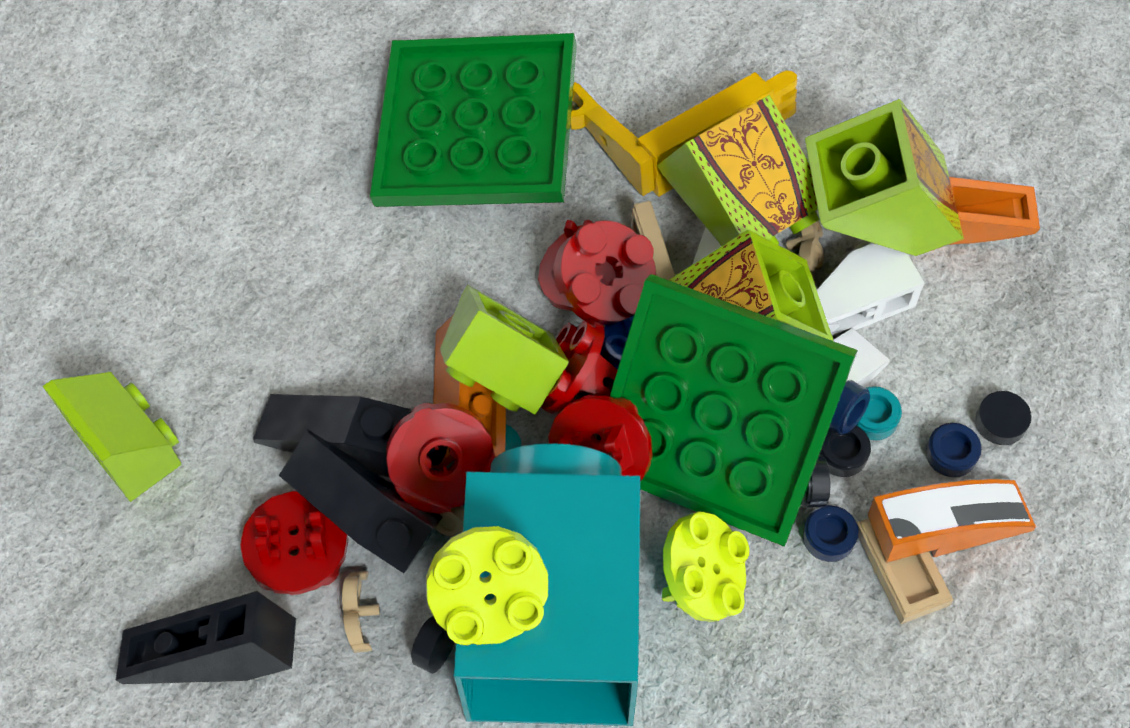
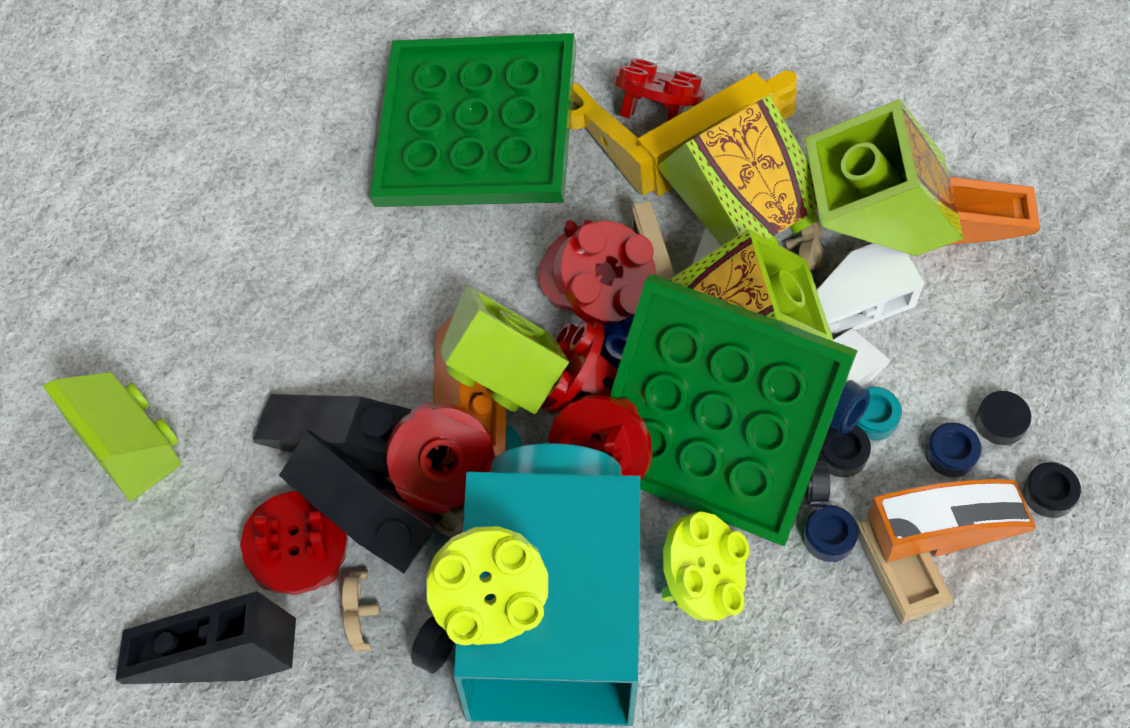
(643, 80): none -> red plate
(1051, 489): none -> black tile

